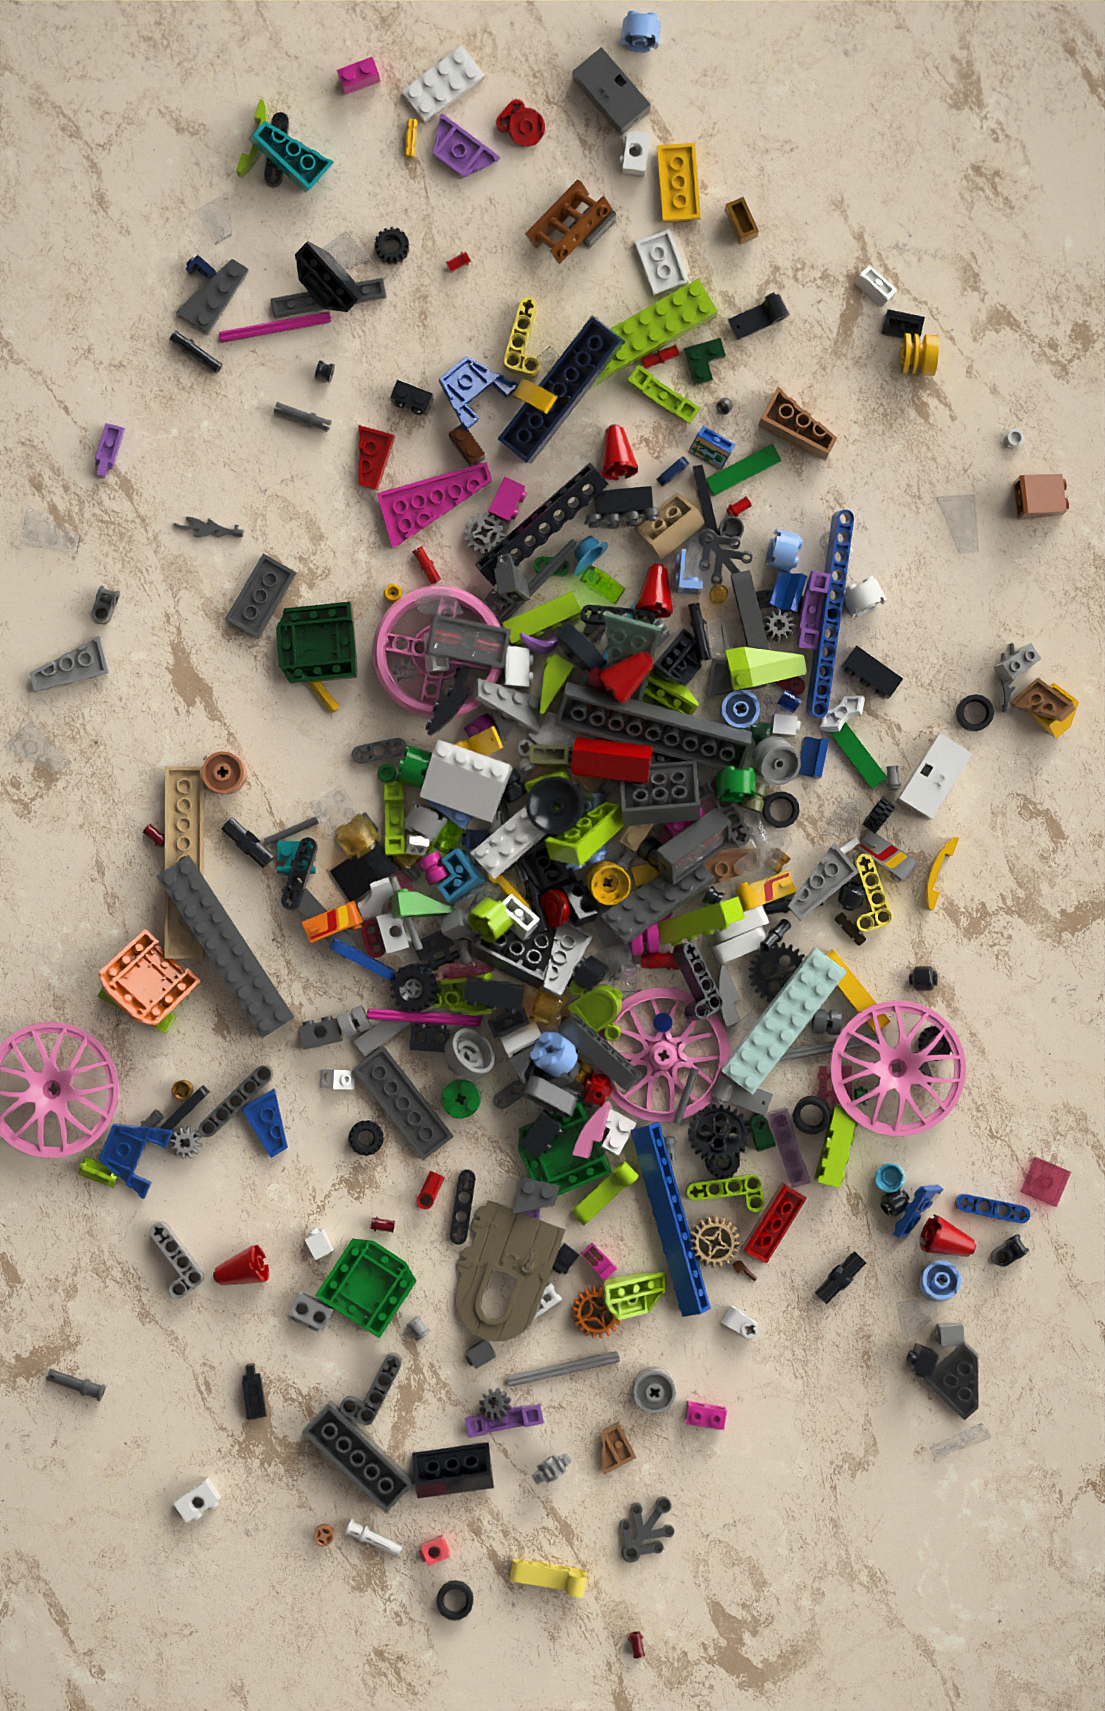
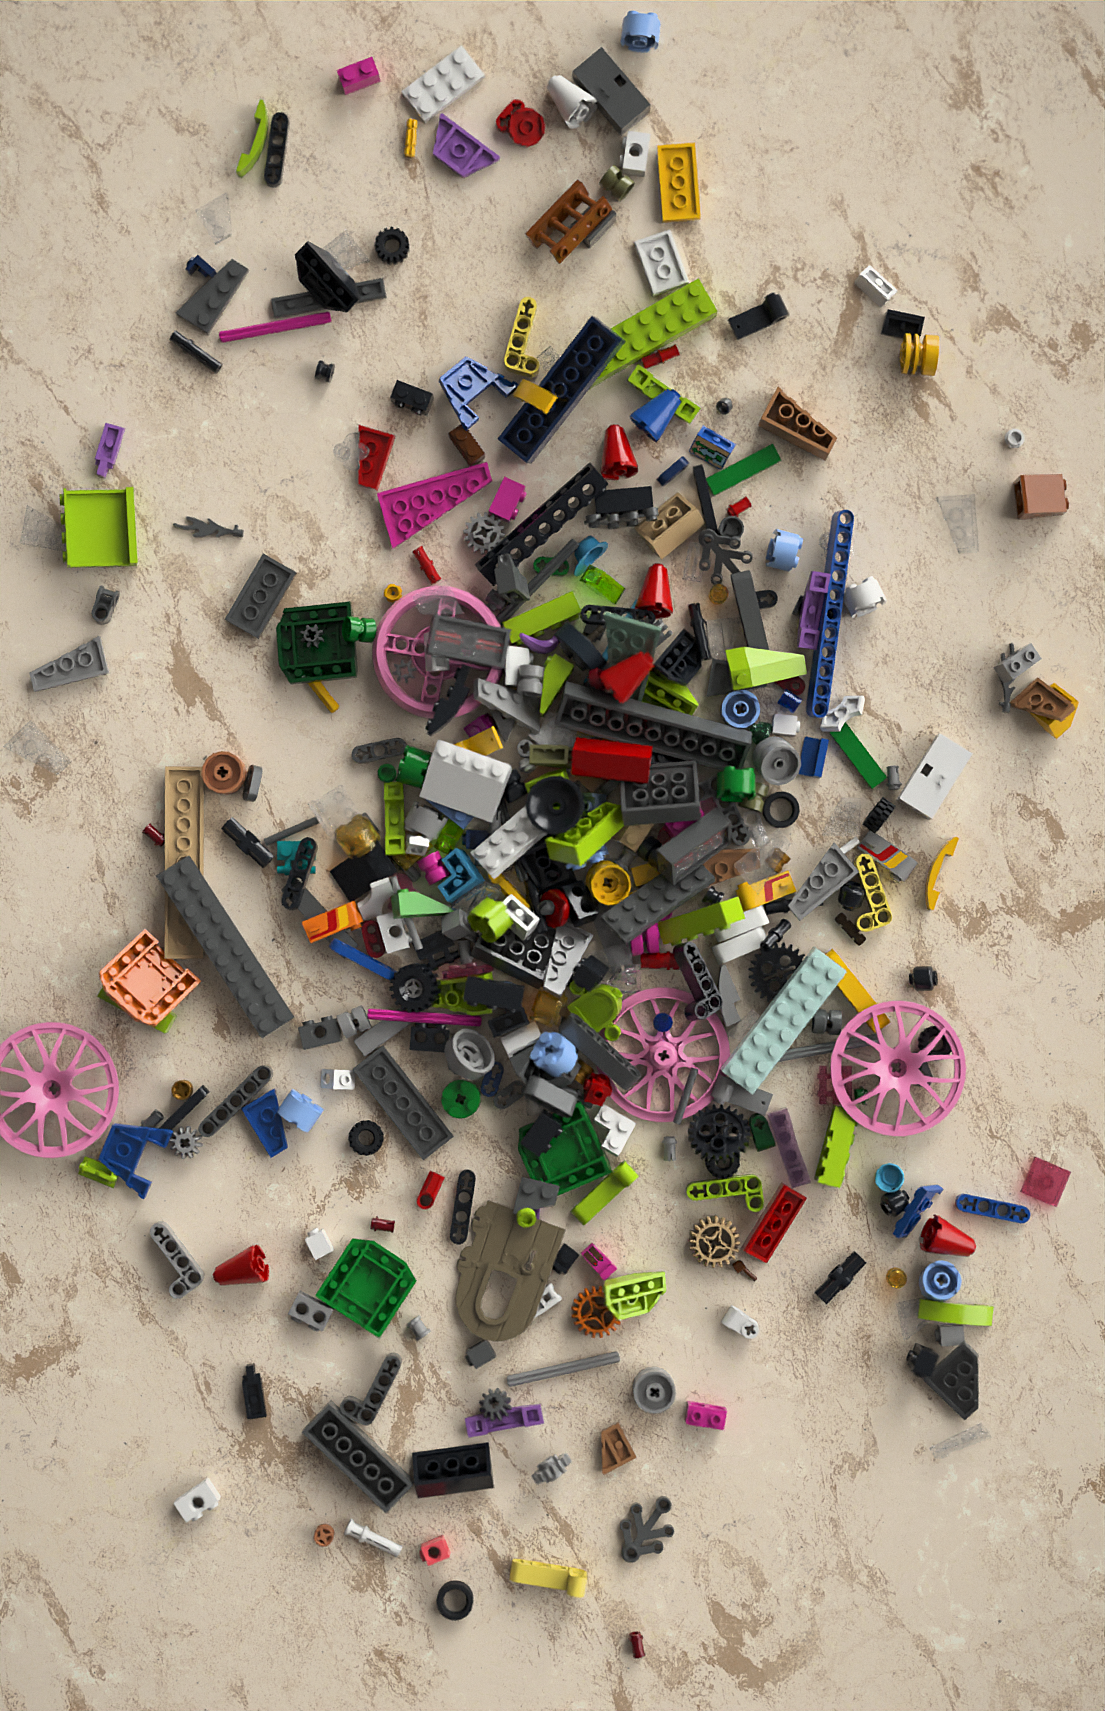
(85, 1386): dark grey pin -> none
(99, 528): none -> lime panel
(252, 783): none -> dark grey beam
(291, 156): teal wedge -> none
(300, 1110): none -> light blue brick
(303, 417): dark grey pin -> none
(307, 637): none -> dark grey gear
(353, 451): none -> clear plate
(359, 629): none -> green wheel
(458, 262): red pin -> none
(487, 1077): none -> dark blue beam
(526, 1217): none -> lime tile
(530, 680): none -> light grey wheel
(546, 907): none -> dark grey hinge
(572, 102): none -> white cone
(592, 1132): bright pink slope -> none
(617, 183): none -> olive wheel
(656, 414): none -> blue cone
(670, 1219): blue brick -> none
(689, 586): light blue bracket -> none
(700, 355): dark green plate -> none
(741, 220): pearl gold piece -> none
(783, 621): light grey gear -> none
(787, 590): blue panel -> none
(811, 1129): black tyre -> none
(871, 673): black brick -> none
(896, 1273): none -> clear yellow wheel
(955, 1313): none -> lime slope
(975, 698): black tyre -> none
(1010, 1250): black piece -> none

